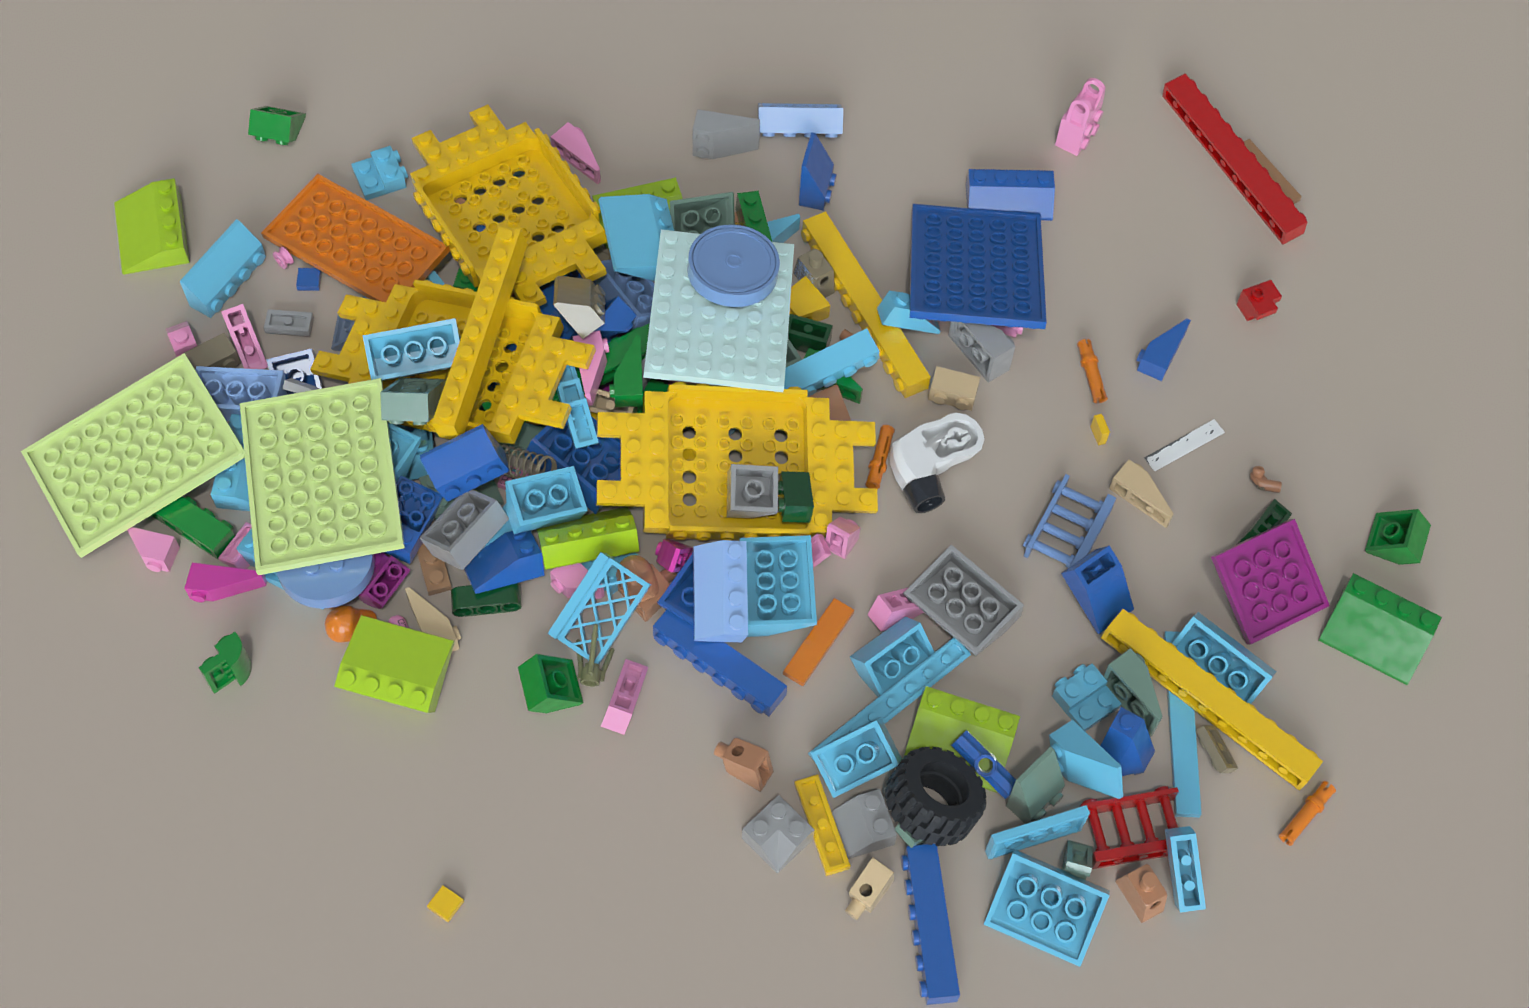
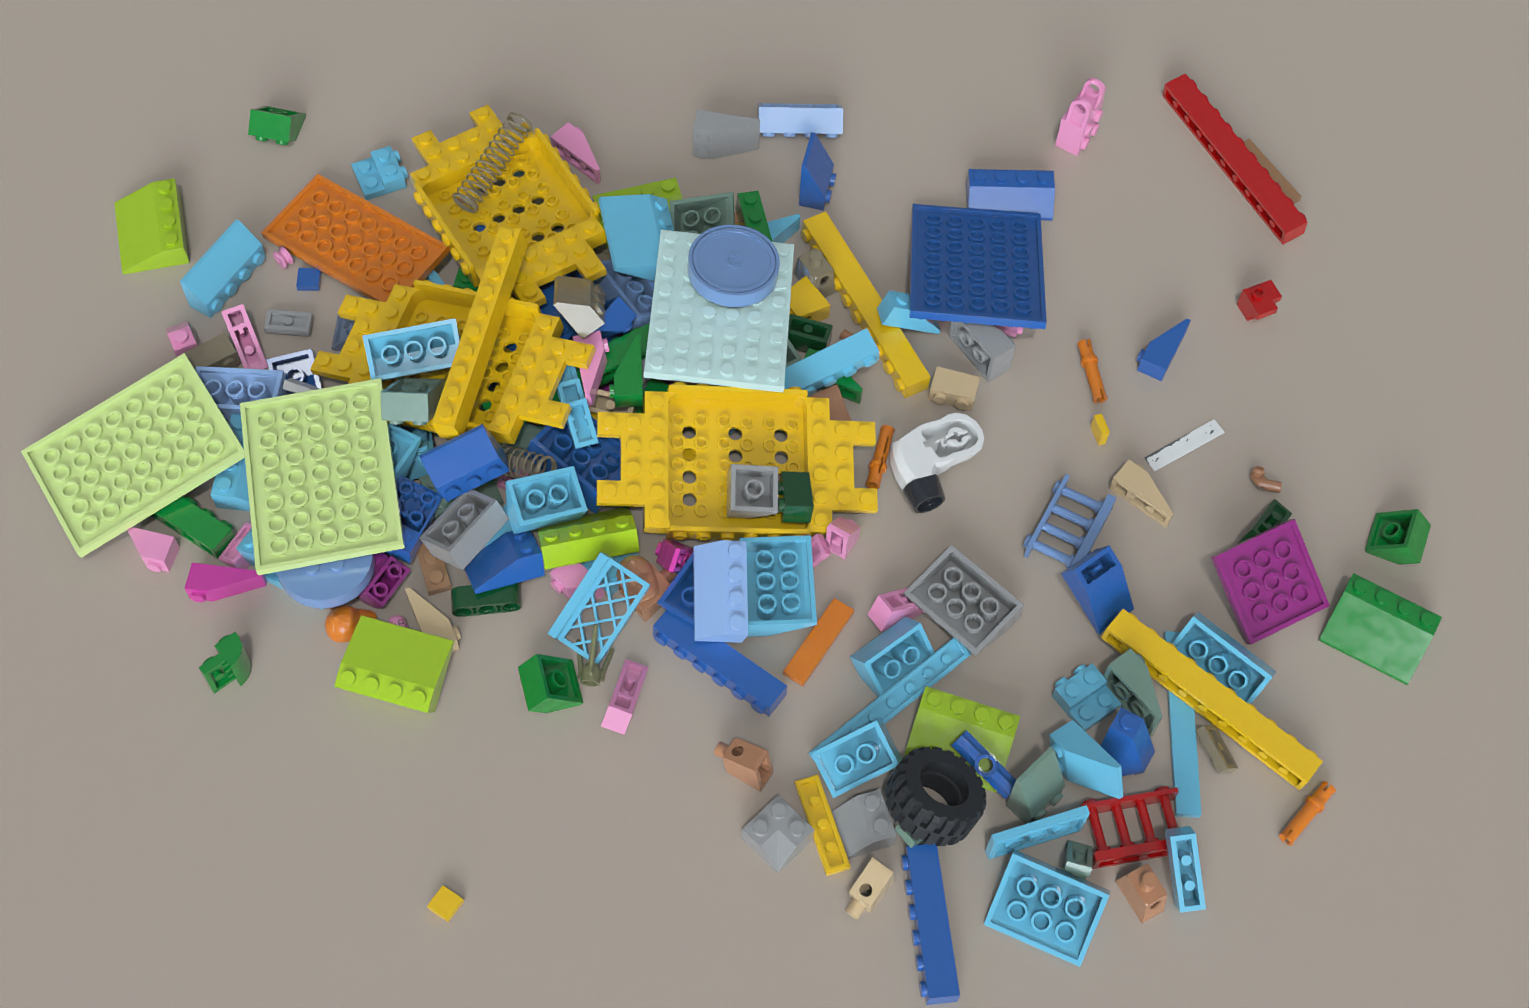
(473, 204): none -> dark tan piece

